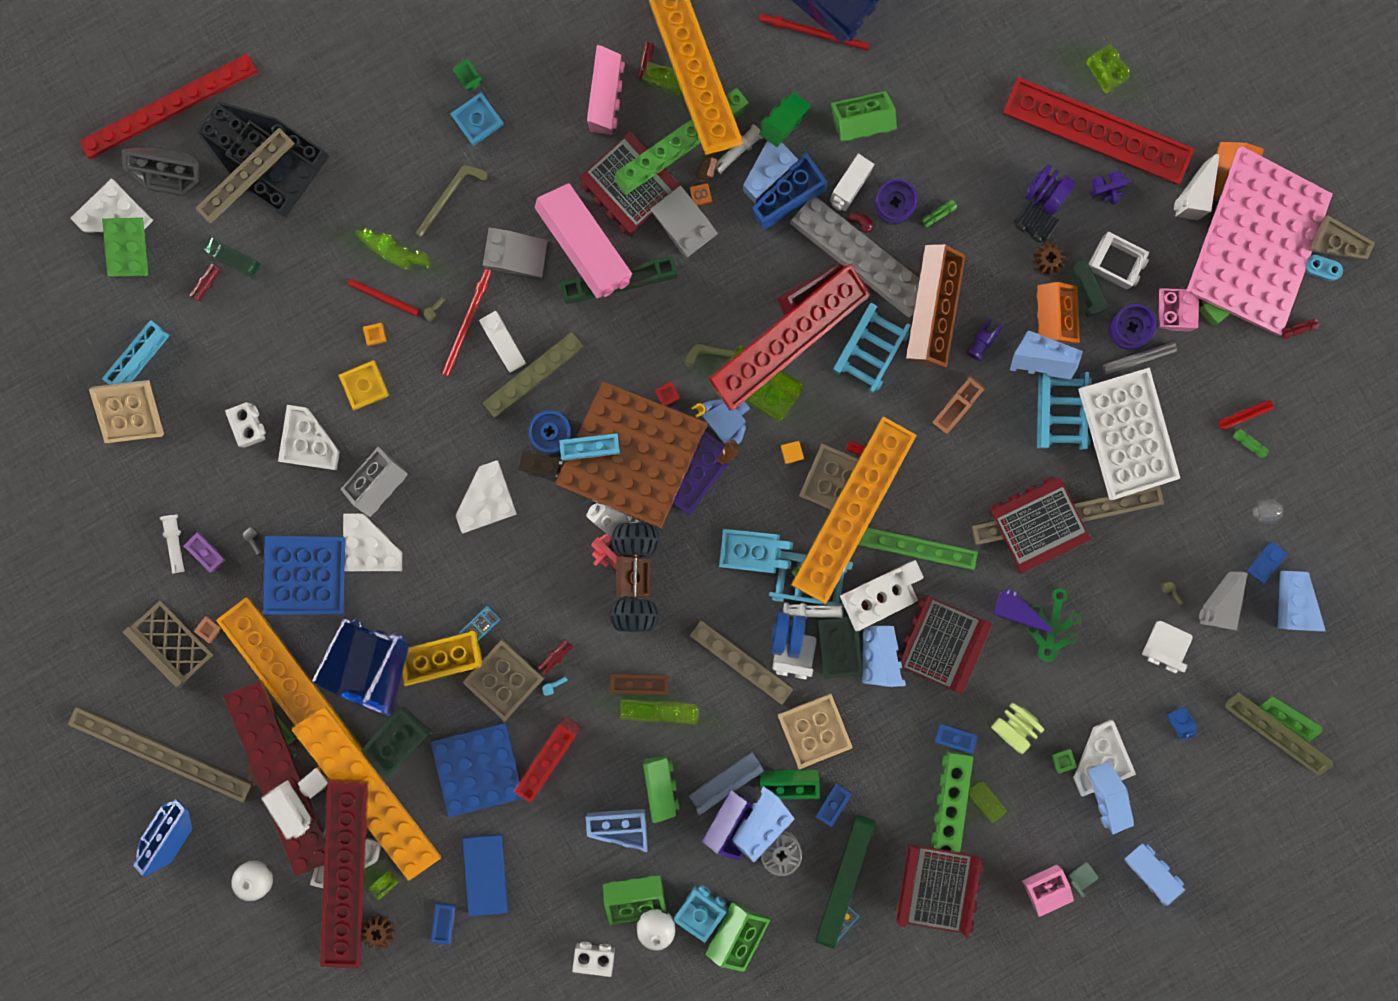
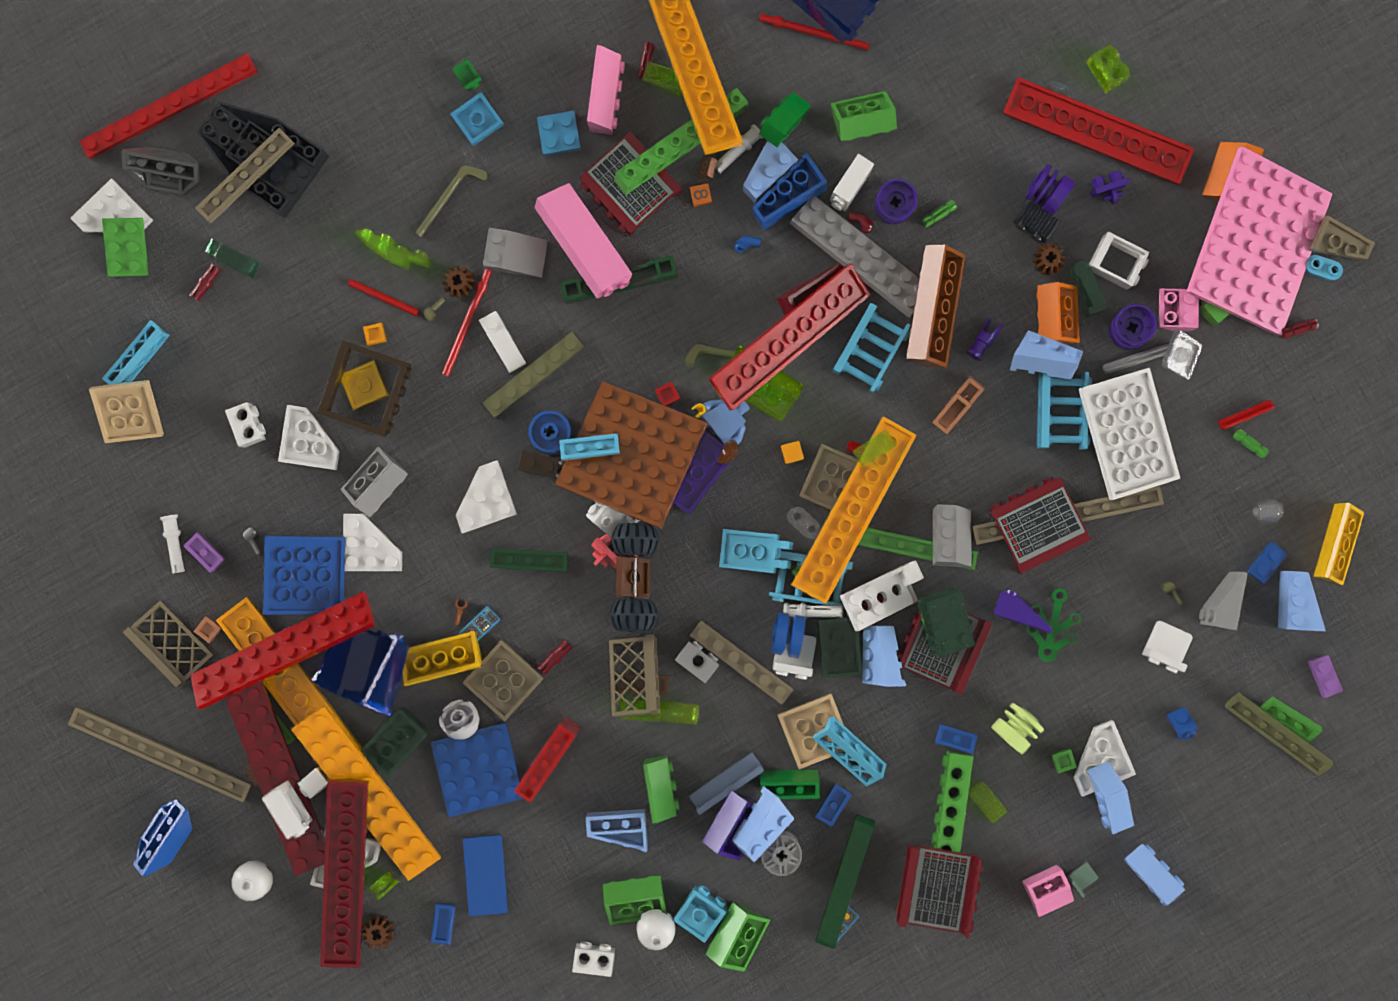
(282, 650): none -> red plate
(335, 379): none -> dark brown window
(450, 283): none -> reddish brown gear
(459, 611): none -> dark orange hand
(459, 719): none -> white cylinder
(529, 560): none -> dark green plate
(548, 688): medium azure hand -> none
(558, 133): none -> dark azure plate
(651, 676): none -> dark tan fence
(683, 221): light grey slope -> none
(702, 671): none -> light grey brick
(746, 241): none -> blue arm
(804, 522): none -> clear plate
(854, 749): none -> medium azure fence
(874, 448): none -> clear neon green tile
(946, 622): none -> clear green brick
(951, 536): none -> light grey slope
(1181, 355): none -> clear plate
(1198, 195): white slope -> none
(1325, 676): none -> medium lavender plate
(1339, 543): none -> yellow slope

